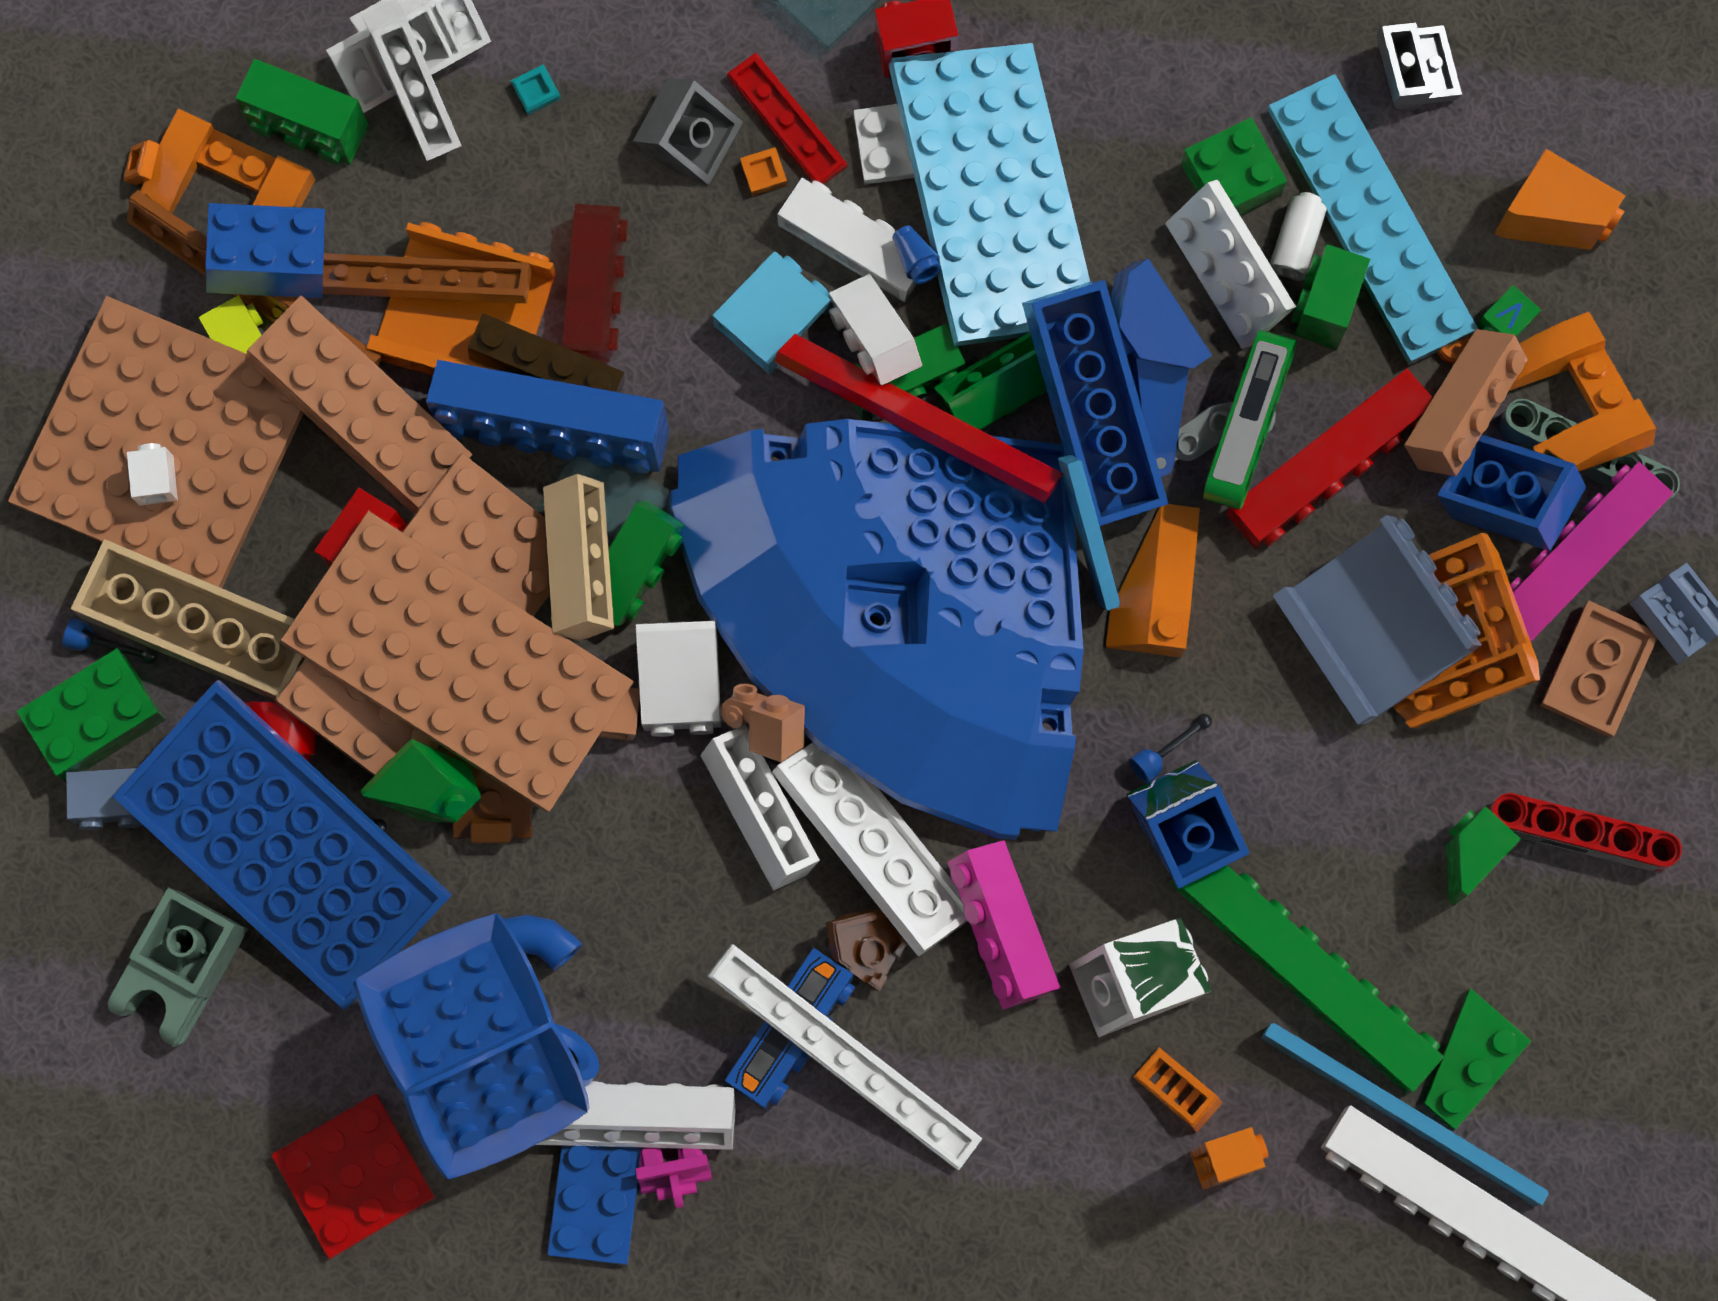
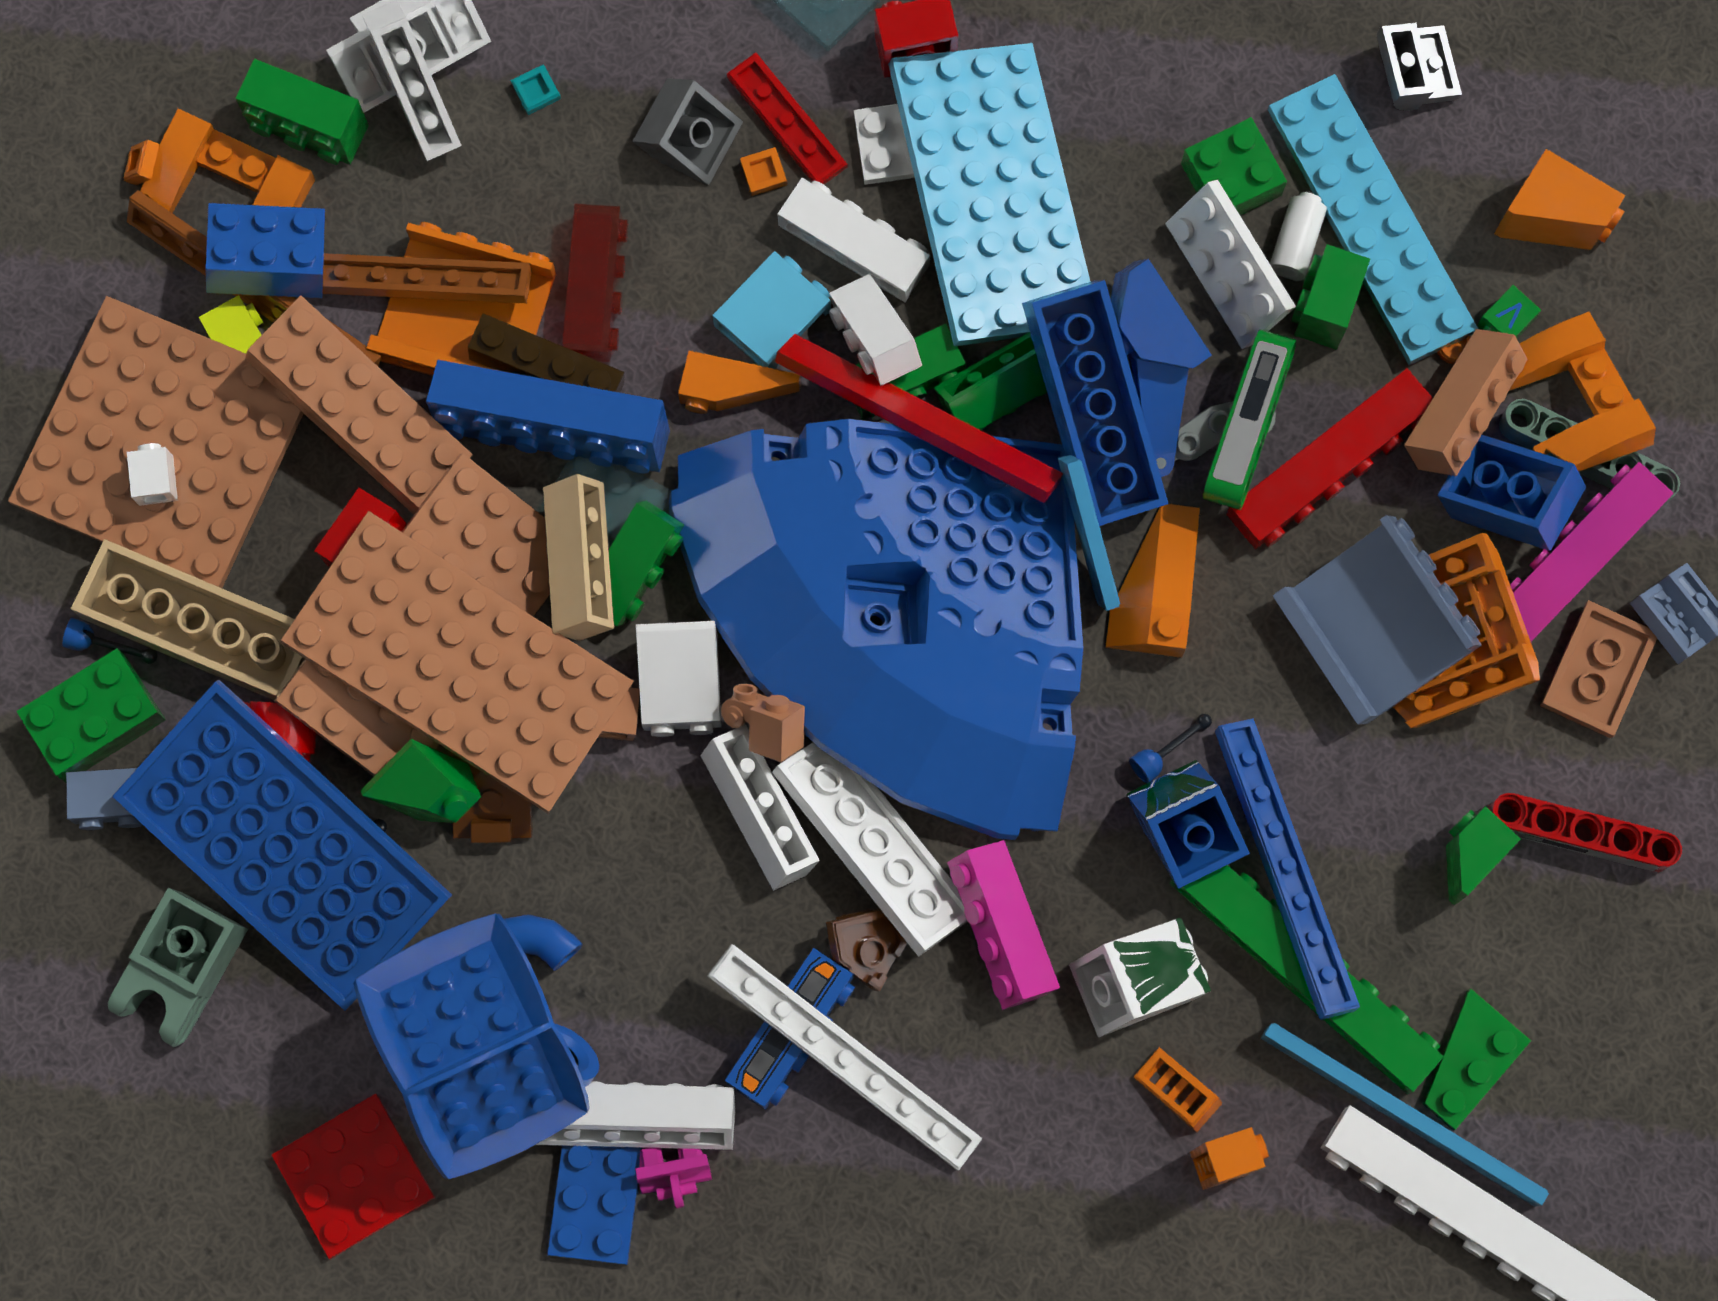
(727, 383): none -> orange slope
(917, 257): blue cone -> none
(1287, 869): none -> blue tile

